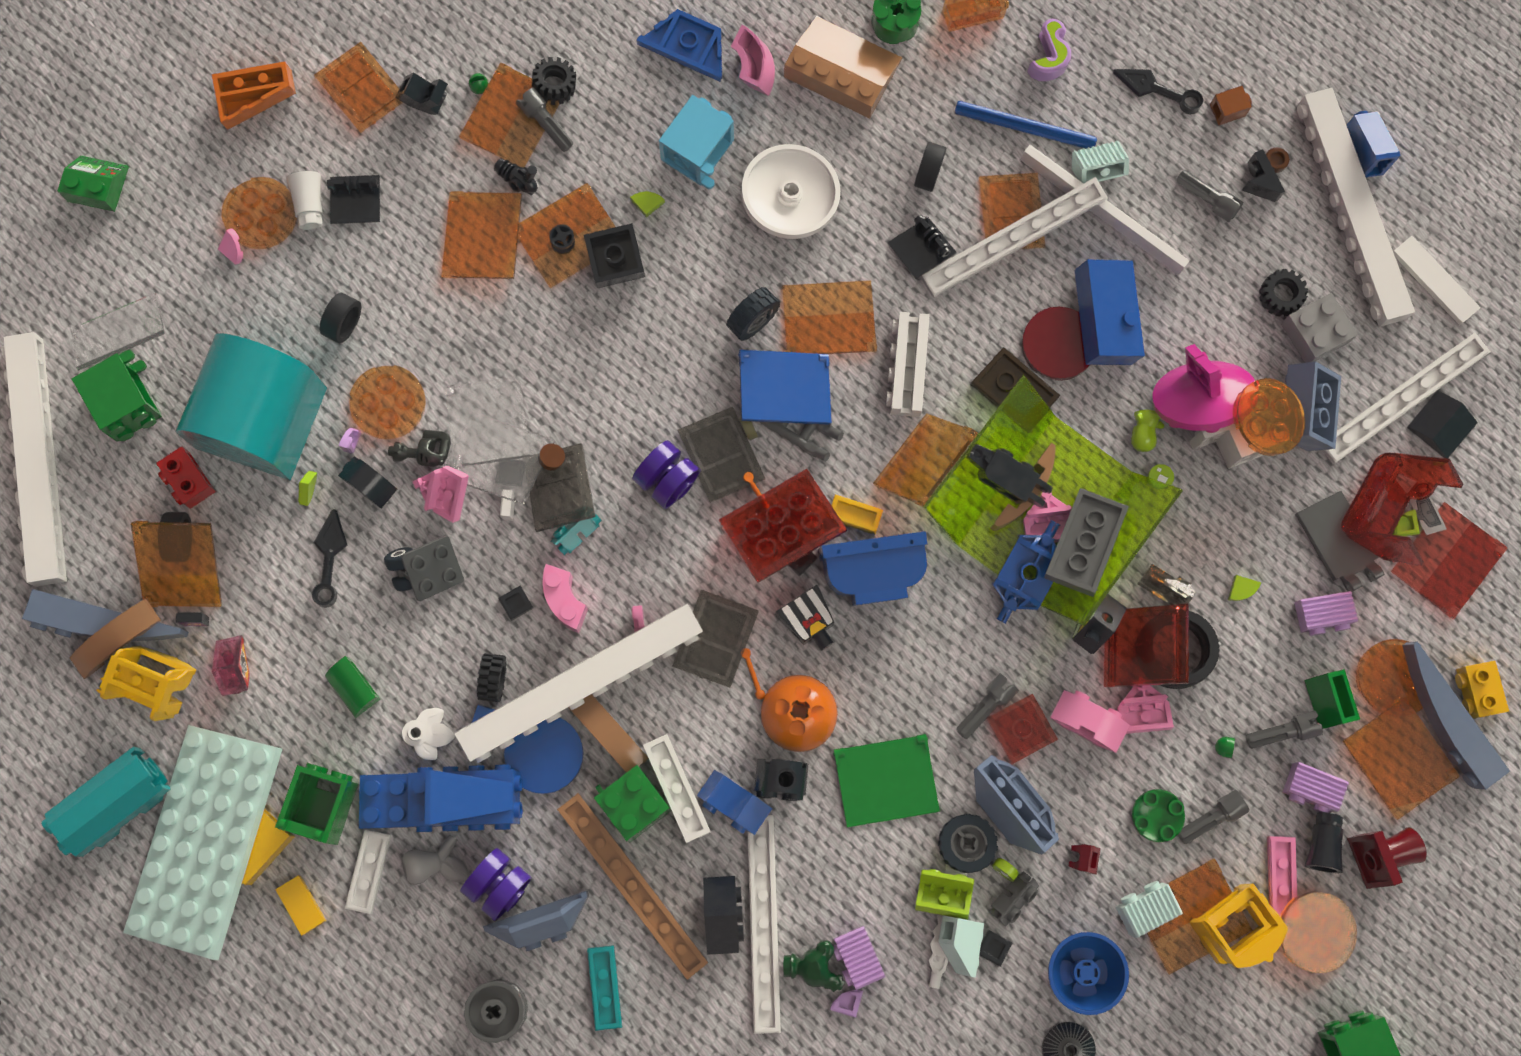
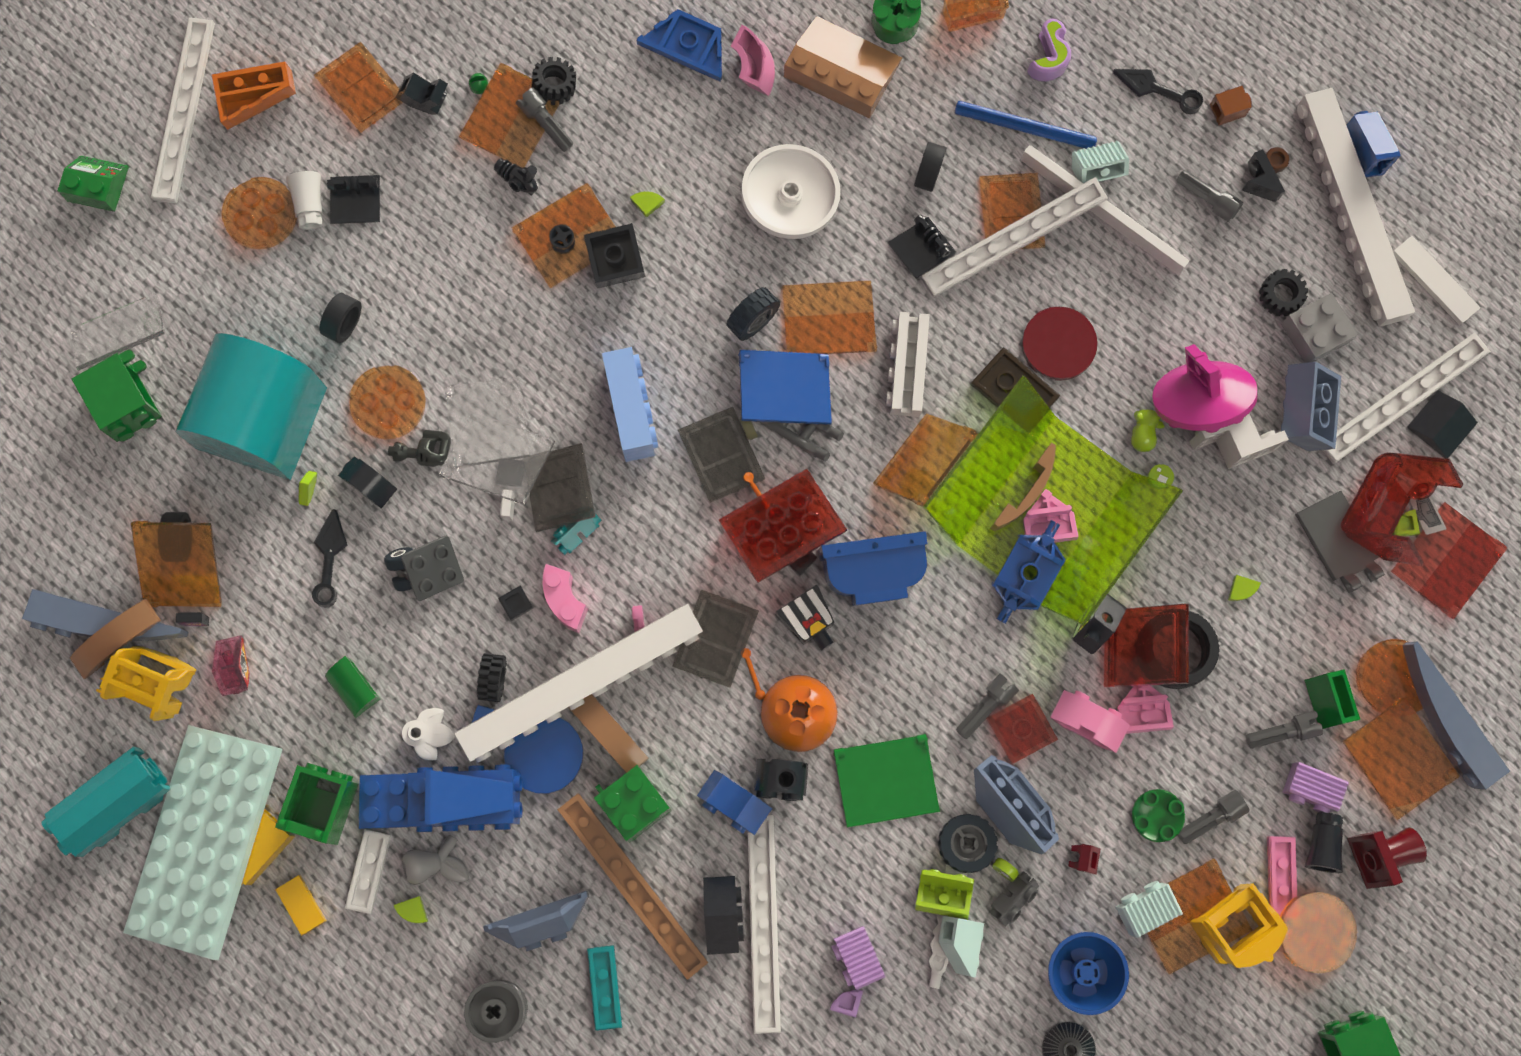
(34, 460): white brick -> none
(182, 110): none -> white tile
(185, 478): red brick -> none
(230, 246): bright pink tile -> none
(349, 440): lavender tile -> none
(412, 910): none -> lime tile
(444, 492): bright pink slope -> none
(481, 235): clear orange piece -> none
(501, 890): dark purple wheel -> none
(551, 456): reddish brown tile -> none
(628, 403): none -> light blue brick
(671, 478): dark purple wheel -> none
(677, 789): white brick -> none
(697, 140): medium azure container -> none
(814, 967): dark green animal -> none
(857, 514): yellow tile -> none
(994, 948): black tile -> none
(1007, 475): black hinge -> none
(1086, 542): dark grey plate -> none
(1109, 312): blue brick -> none
(1166, 587): clear smoke hinge -> none
(1225, 746): green hinge -> none
(1269, 417): clear orange tile -> none
(1326, 612): lavender brick -> none
(1481, 689): yellow brick -> none

